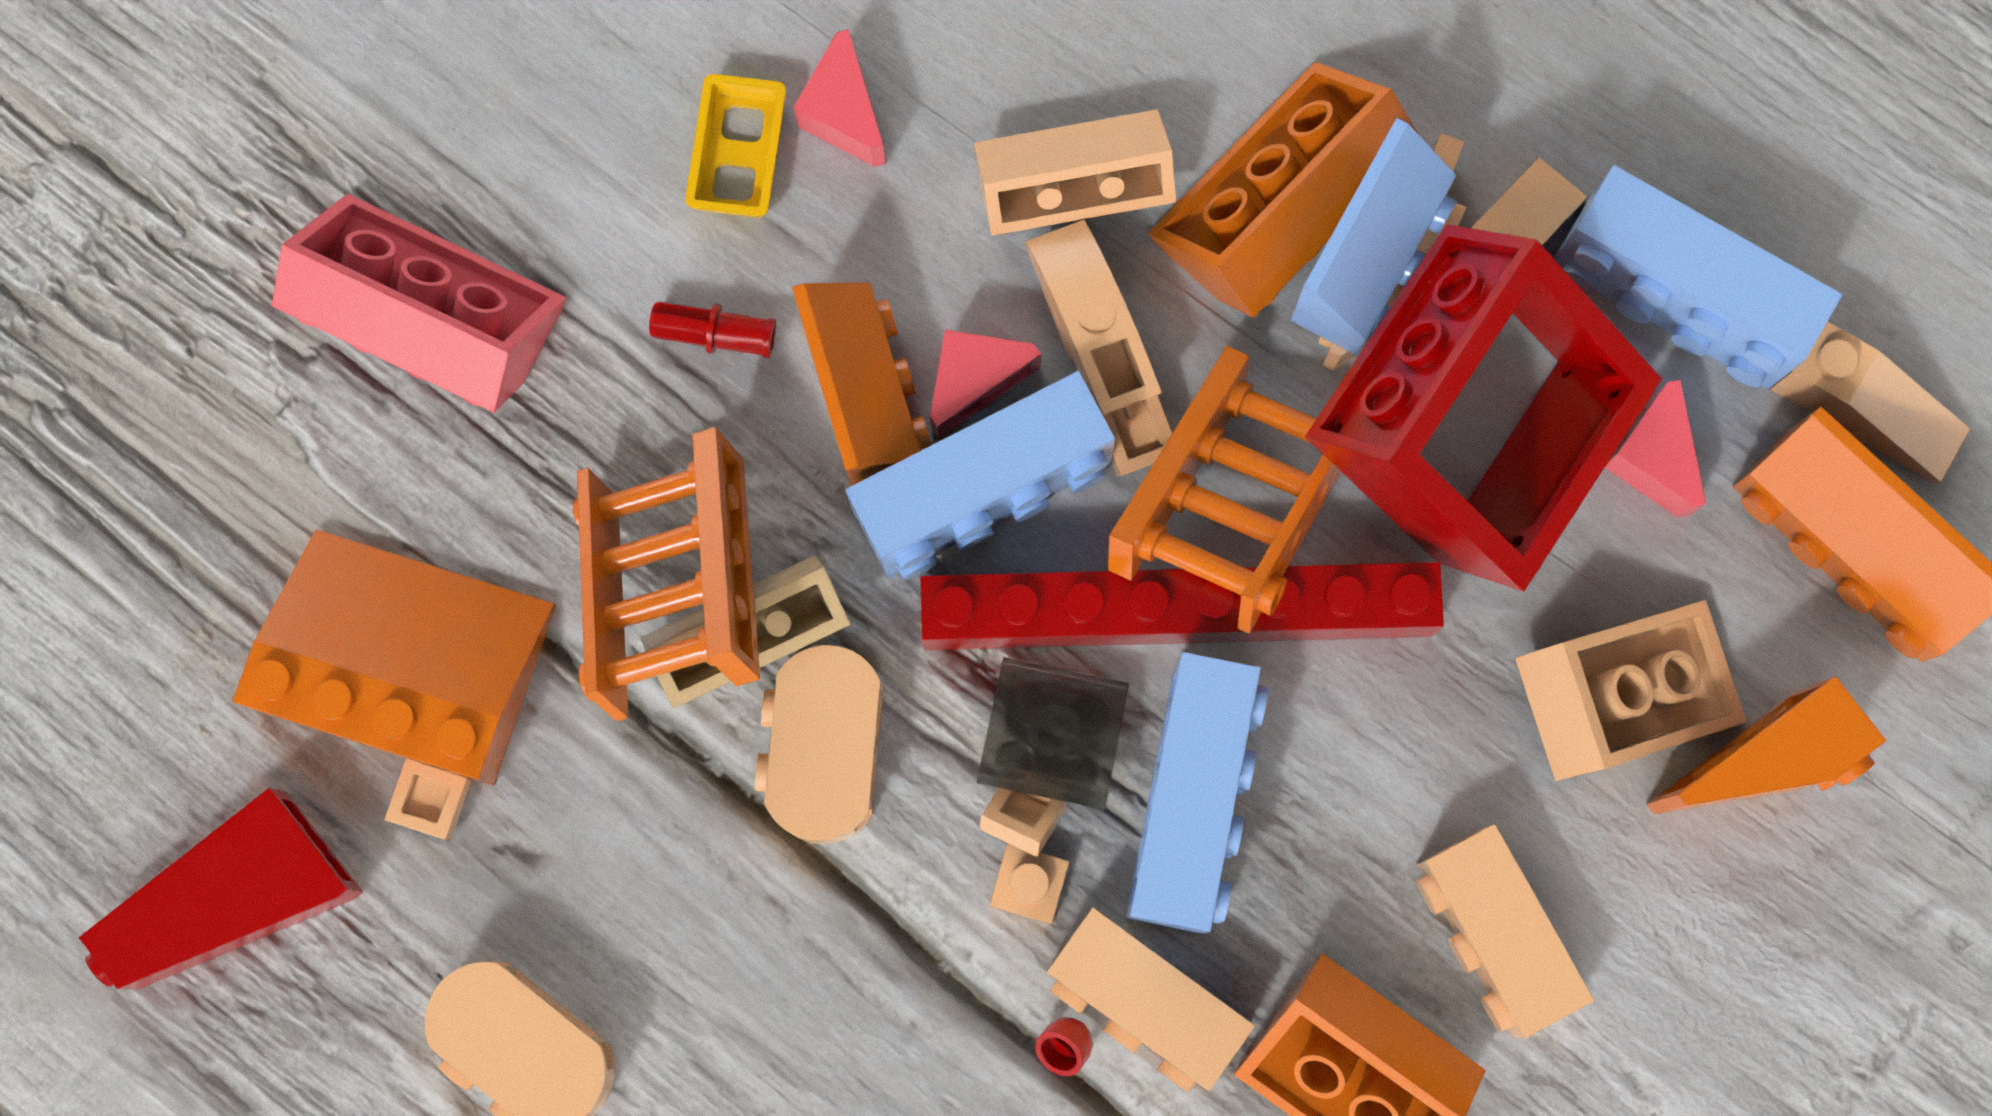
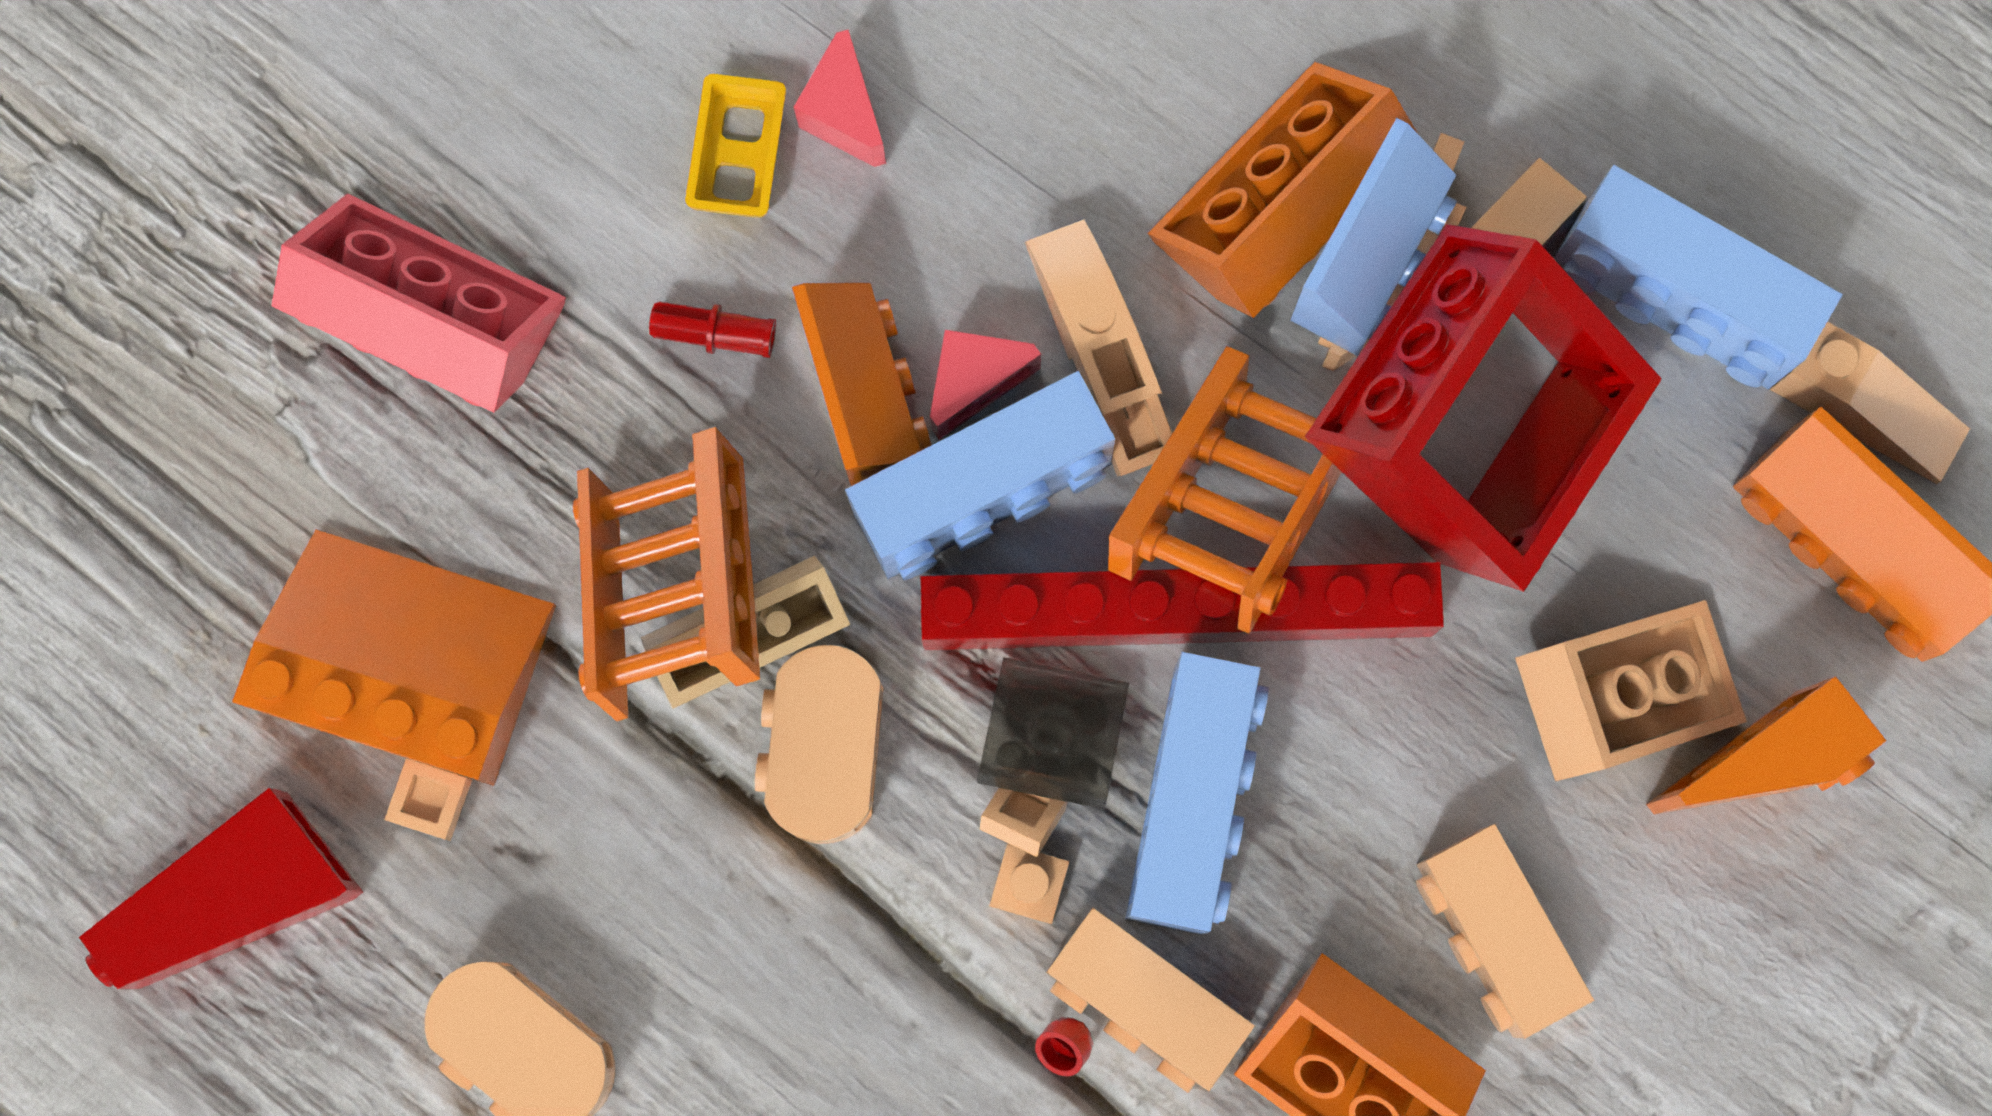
(1075, 172): light nougat brick -> none
(1661, 454): coral slope -> none

